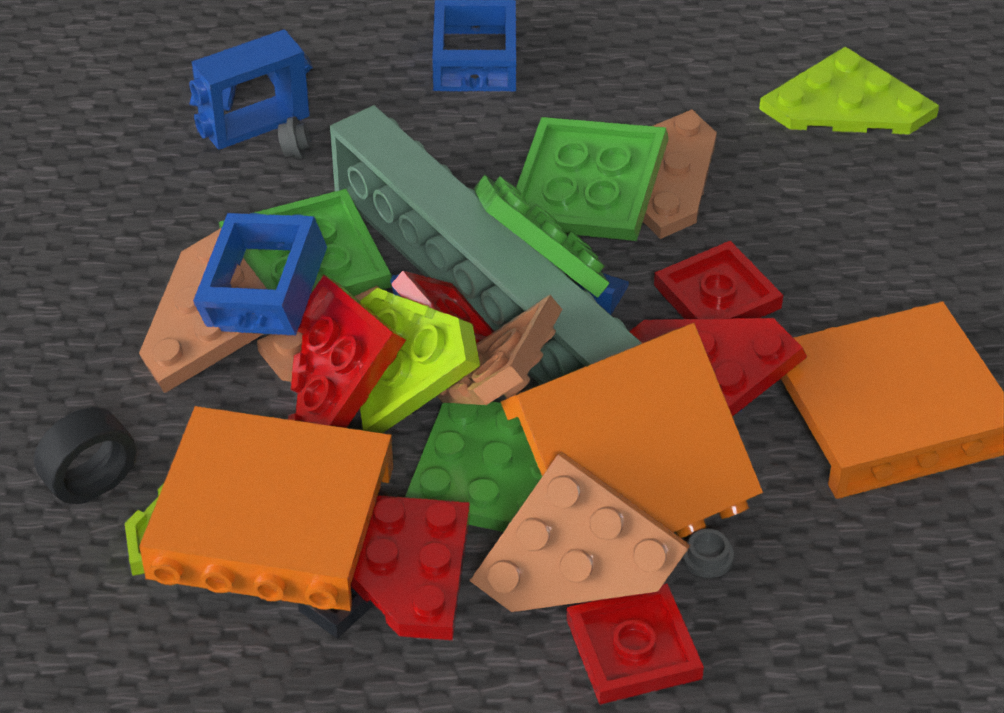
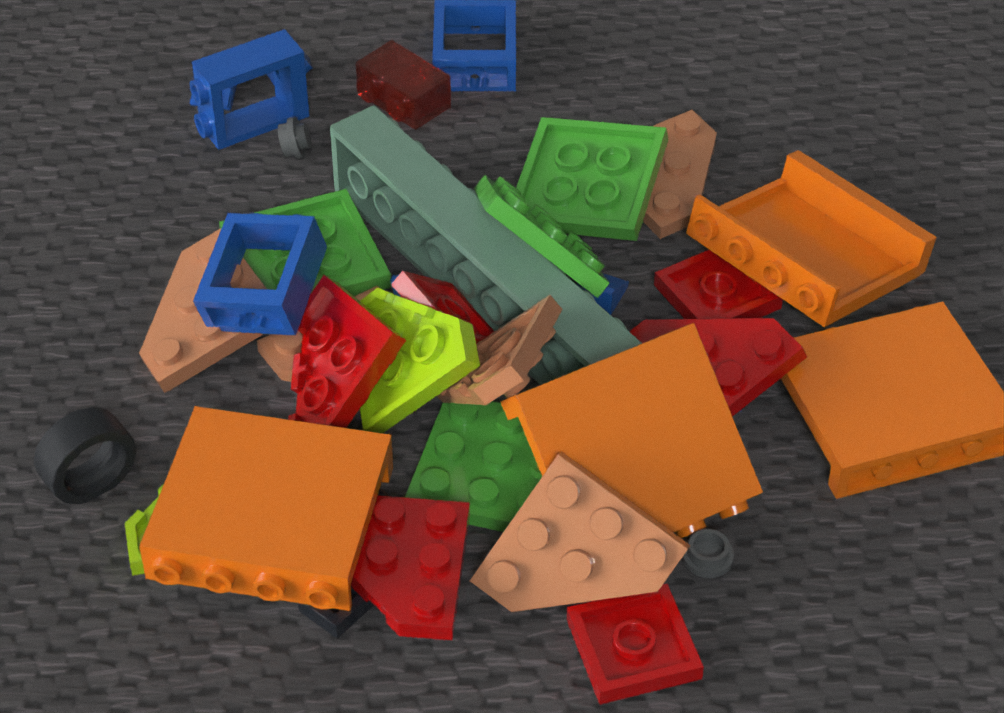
(403, 84): none -> clear red brick
(814, 240): none -> orange panel
(849, 97): lime plate -> none

